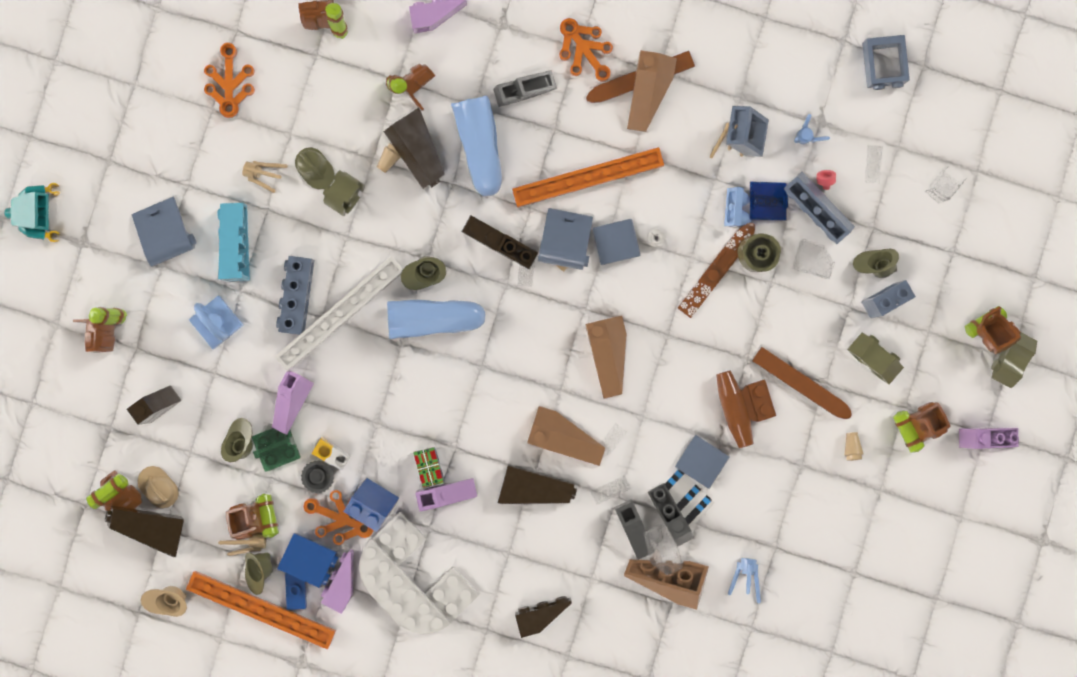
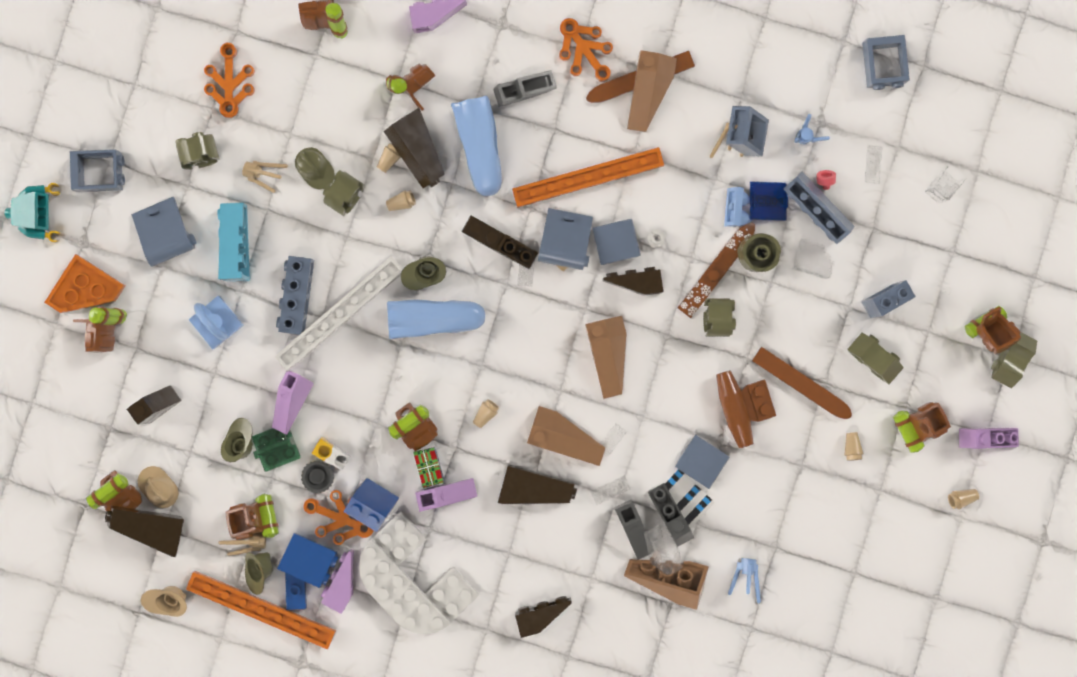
(77, 170): none -> sand blue window
(83, 287): none -> orange plate
(197, 151): none -> olive brick
(403, 200): none -> tan cone
(414, 428): none -> dark orange piece
(485, 413): none -> tan cone
(641, 283): none -> dark brown slope
(718, 317): none -> olive brick
(879, 262): olive piece -> none
(962, 498): none -> tan cone

